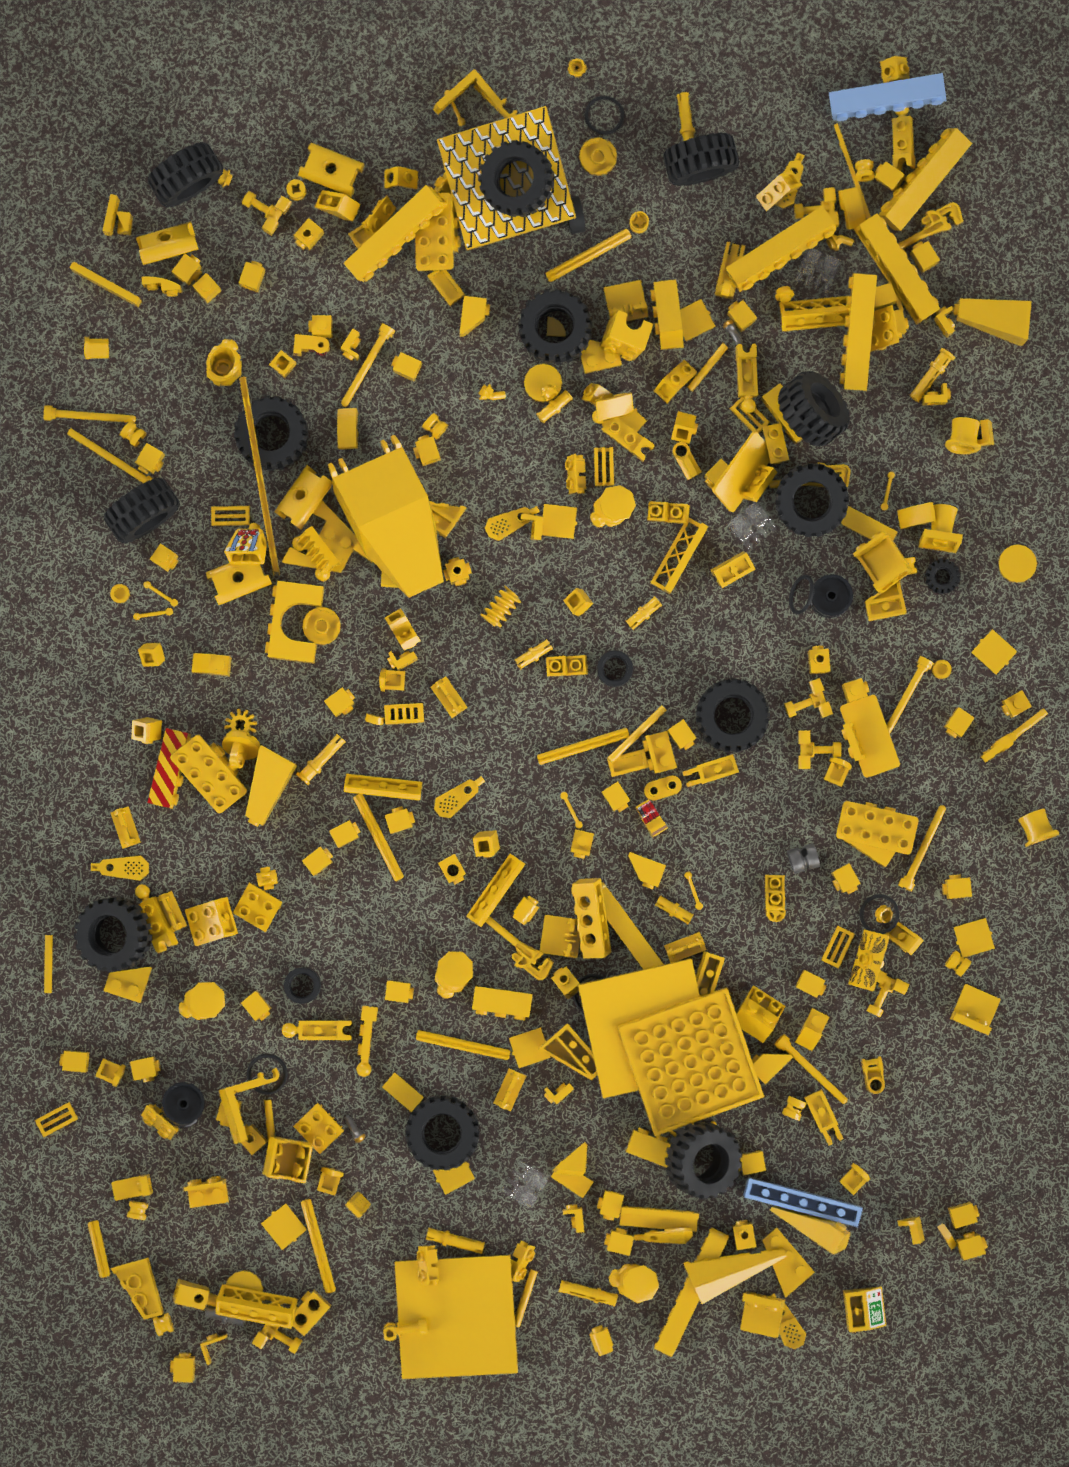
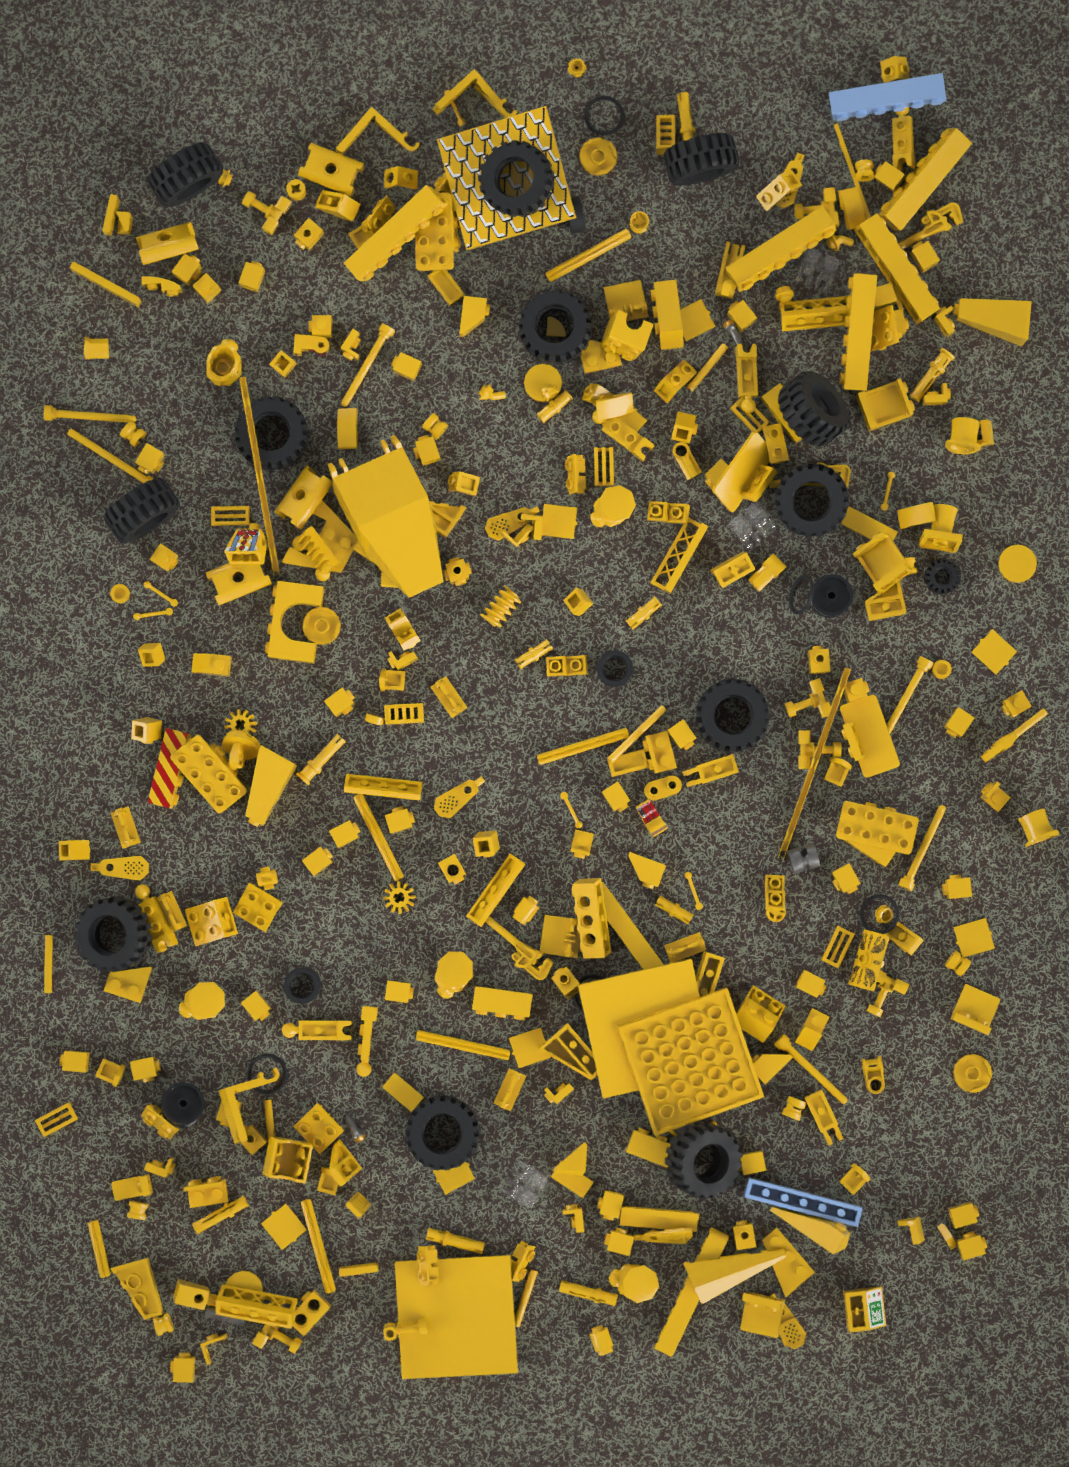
(74, 850): none -> yellow brick
(156, 1167): none -> yellow bracket
(227, 1211): none -> yellow pin
(342, 1164): none -> yellow wing
(358, 1269): none -> yellow tile
(382, 123): none -> yellow hinge
(401, 903): none -> yellow gear
(463, 483): none -> yellow bracket
(521, 537): none -> yellow bracket
(662, 145): none -> yellow slope
(770, 569): none -> yellow piece
(815, 760): none -> yellow piece
(885, 404): none -> yellow panel
(972, 1073): none -> yellow tile
(994, 796): none -> yellow bracket

